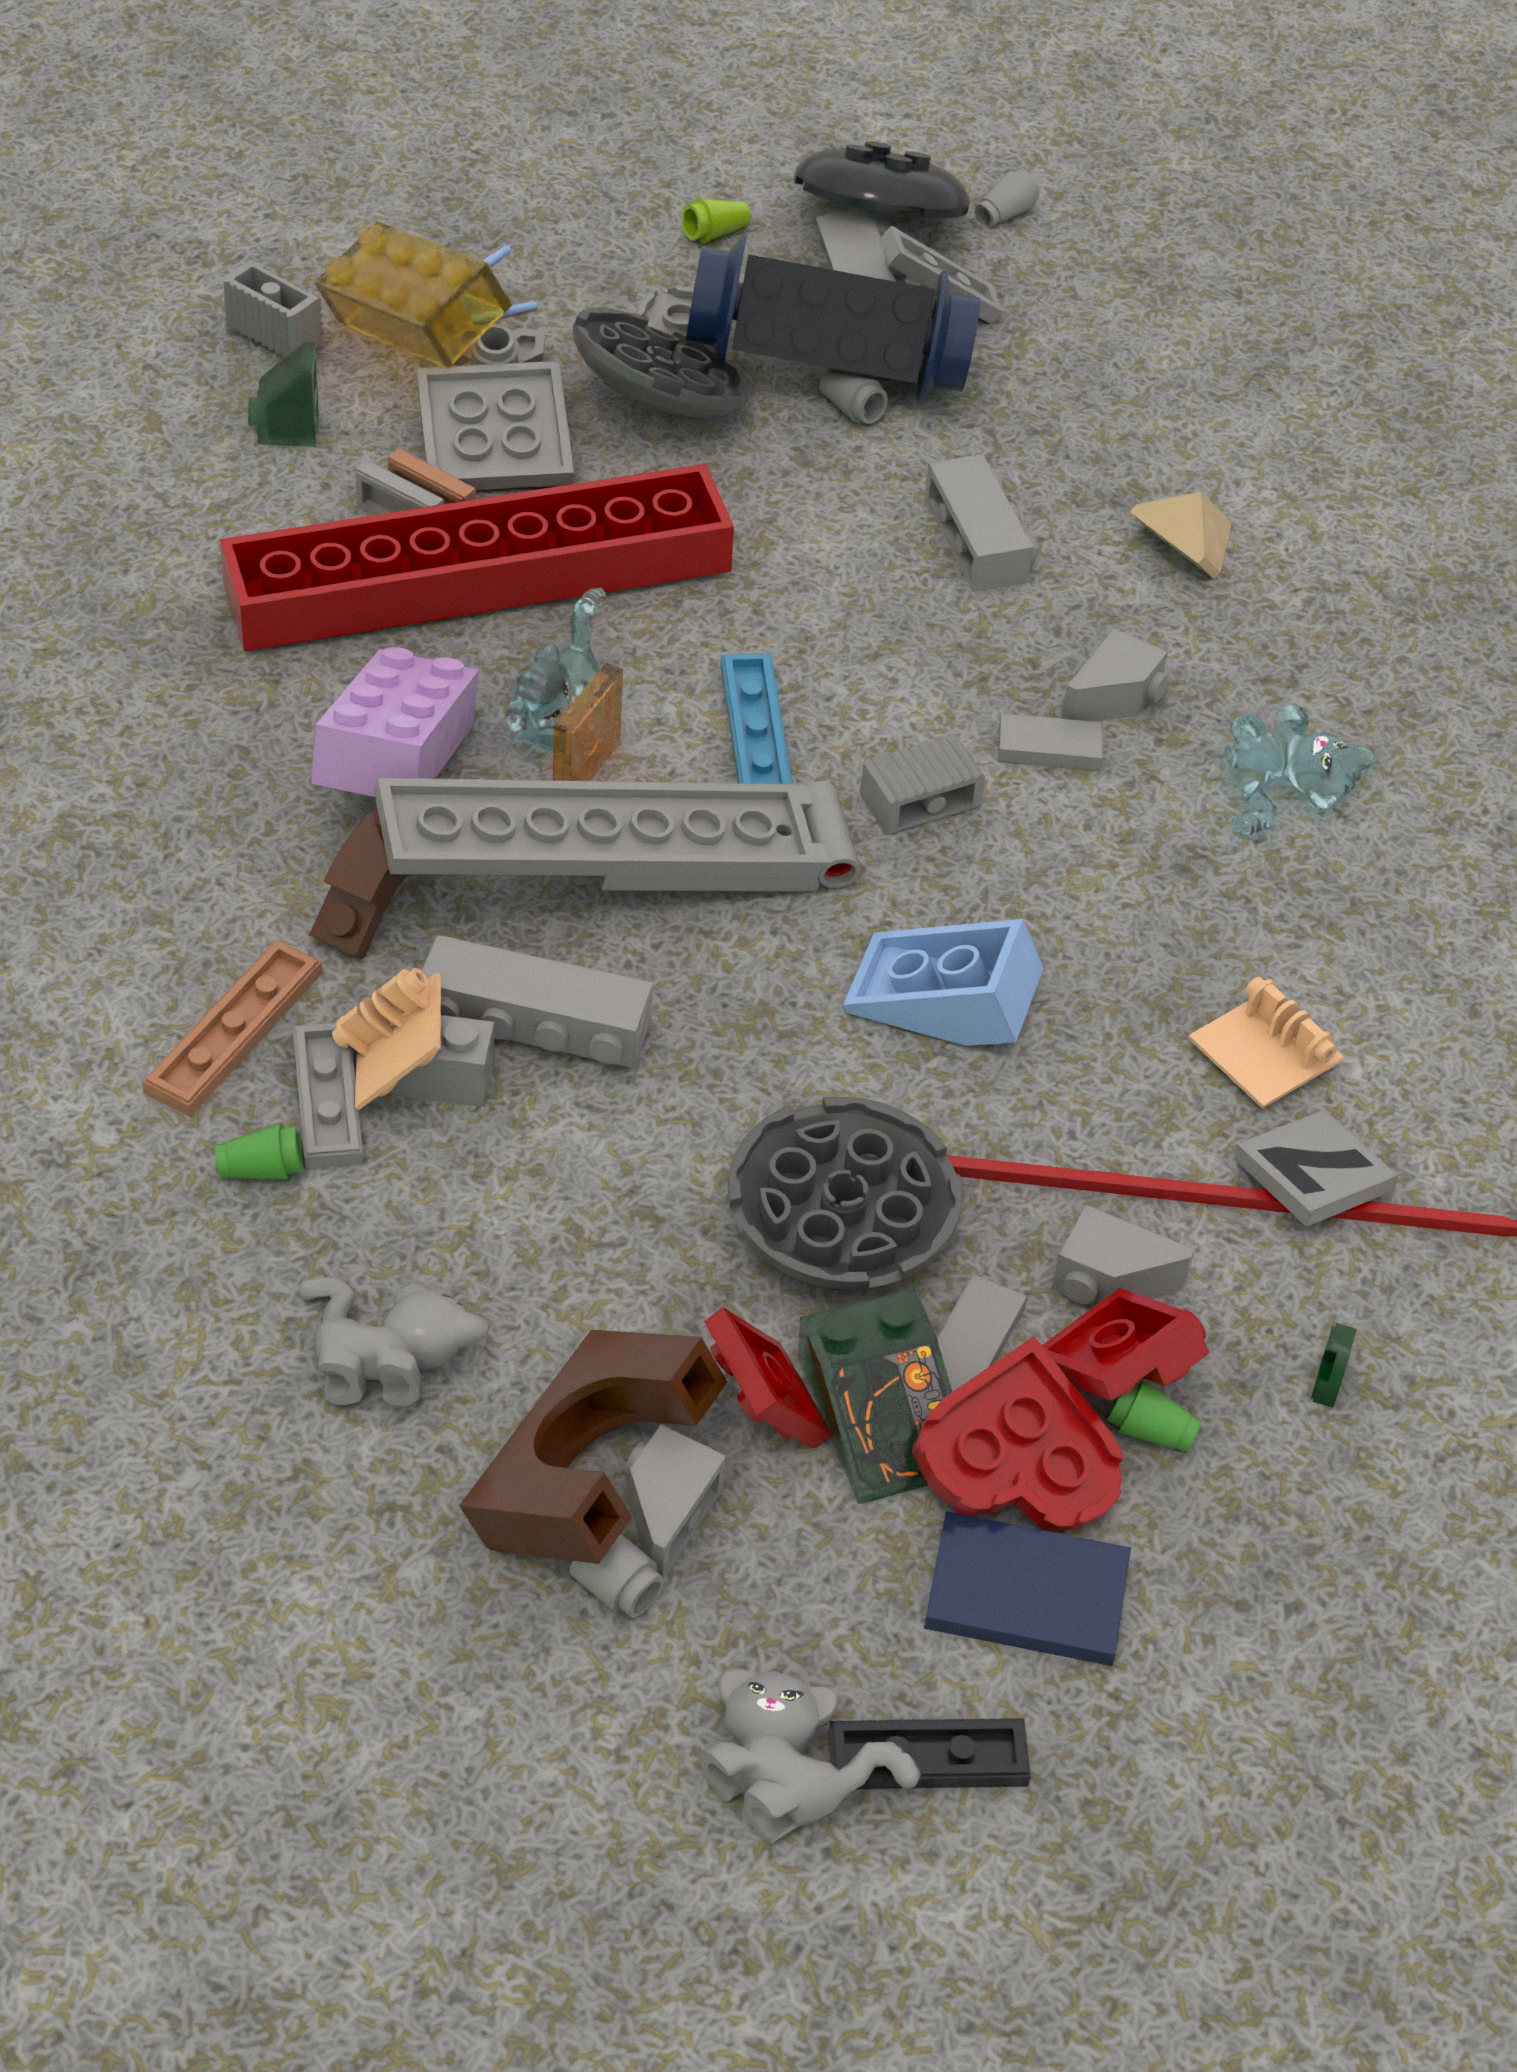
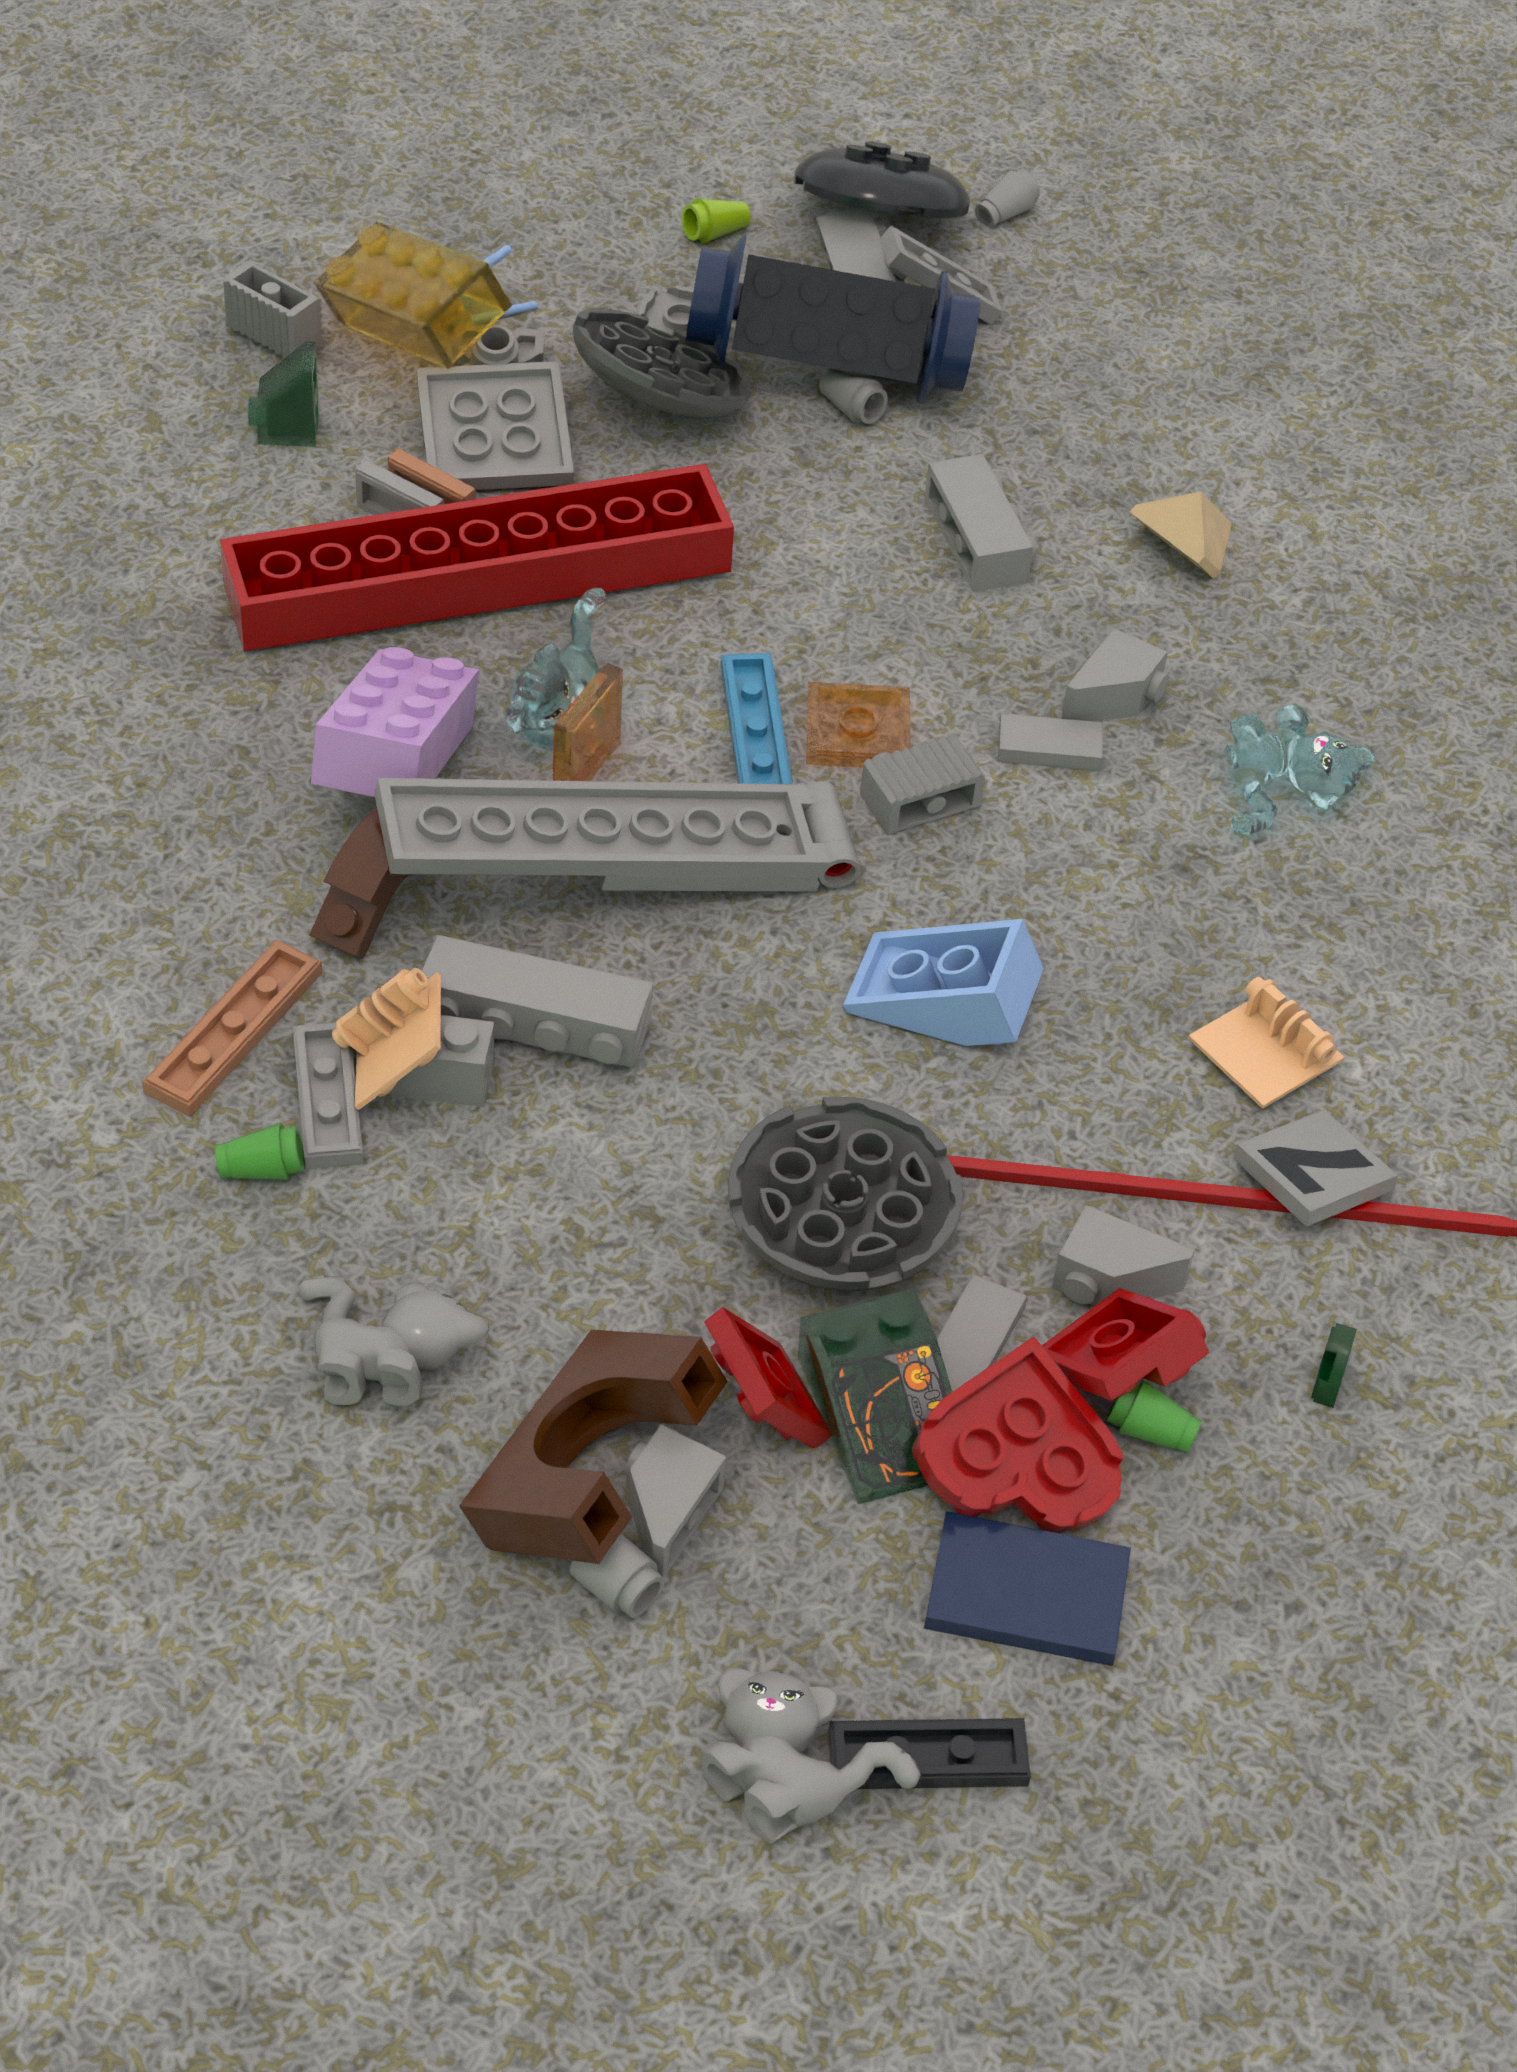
(855, 722): none -> clear orange tile

